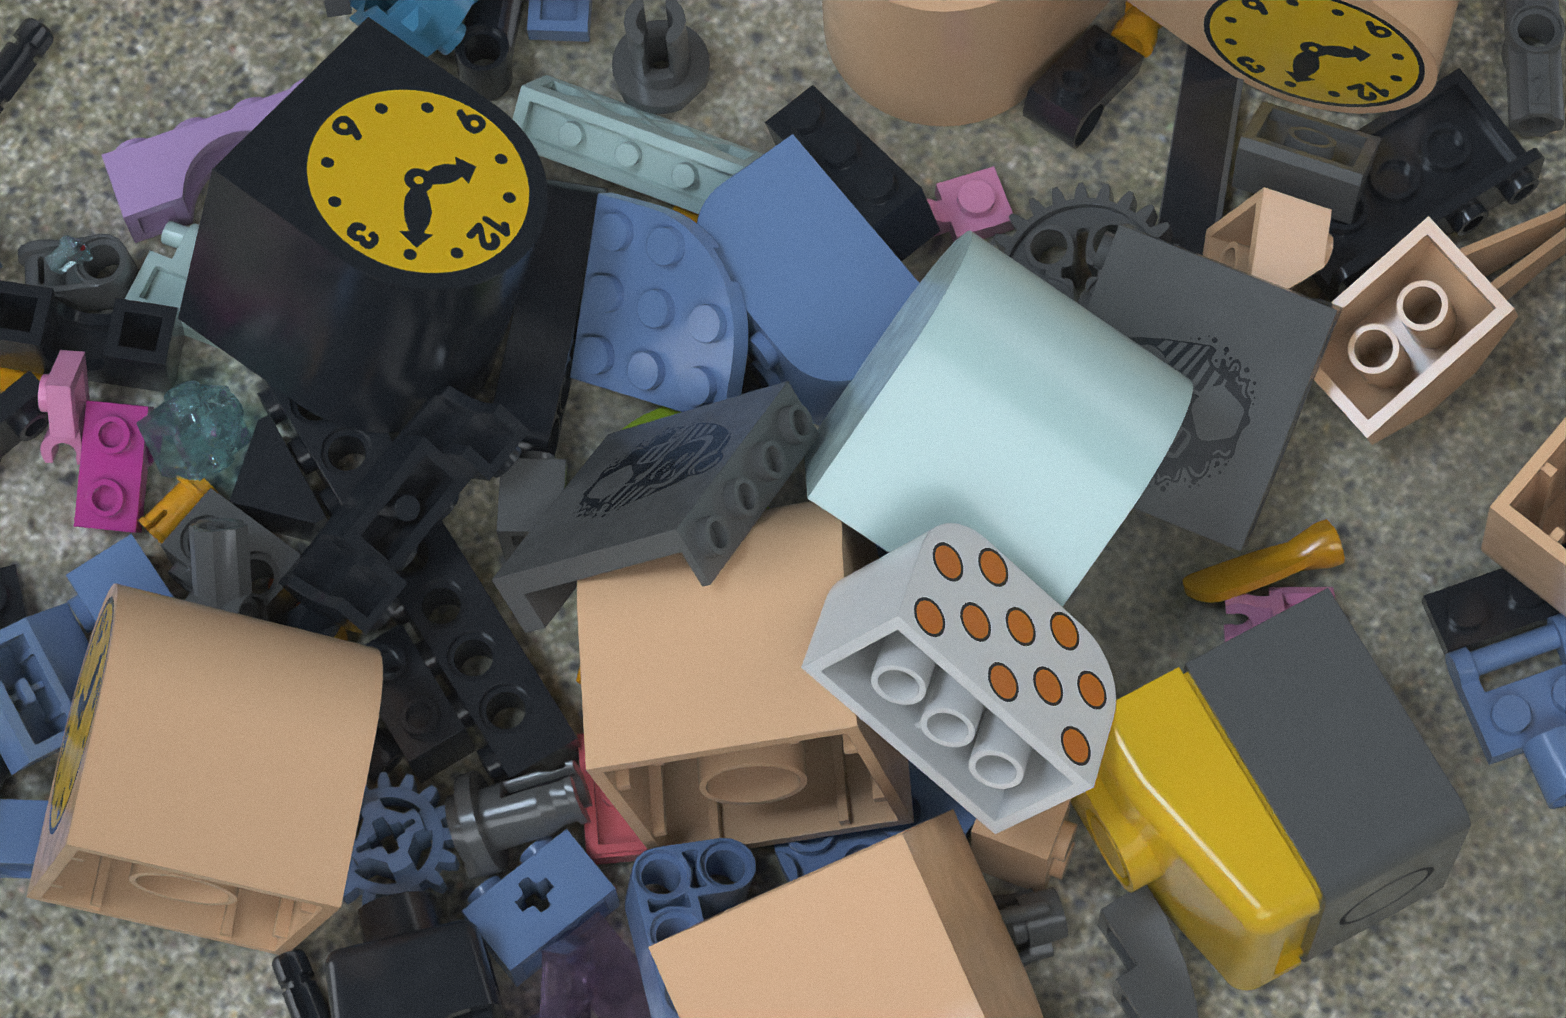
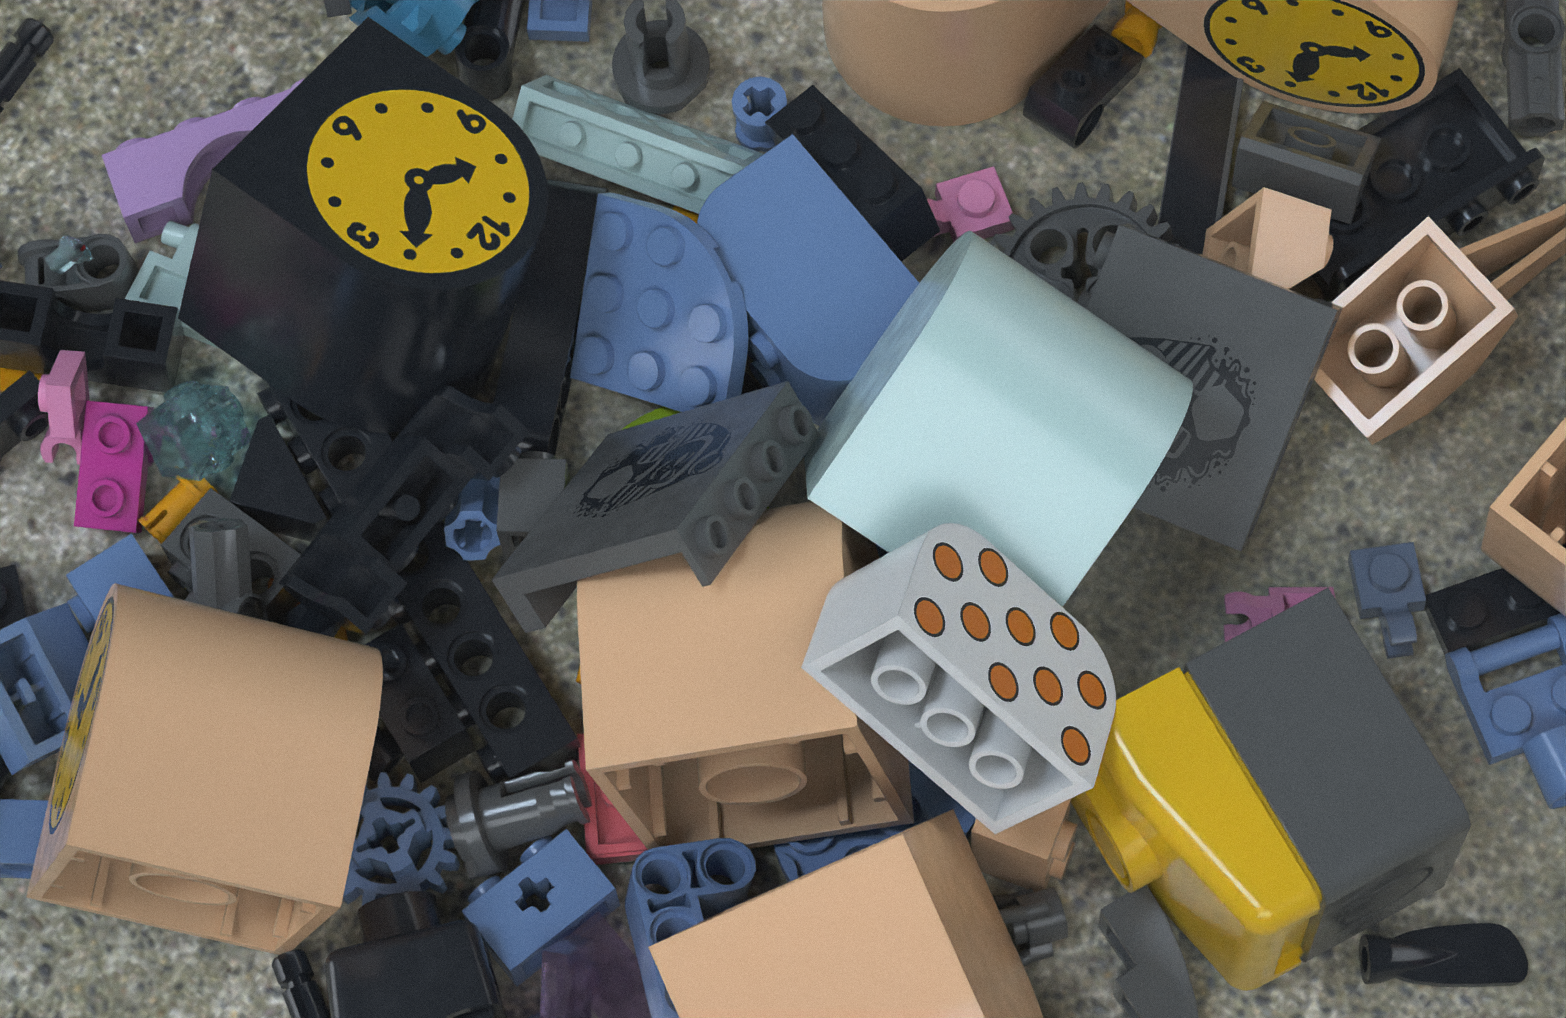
(473, 521): none -> medium blue piece
(765, 100): none -> medium blue bush
(1310, 550): light orange piece -> none
(1389, 587): none -> sand blue plate
(1445, 956): none -> black piece

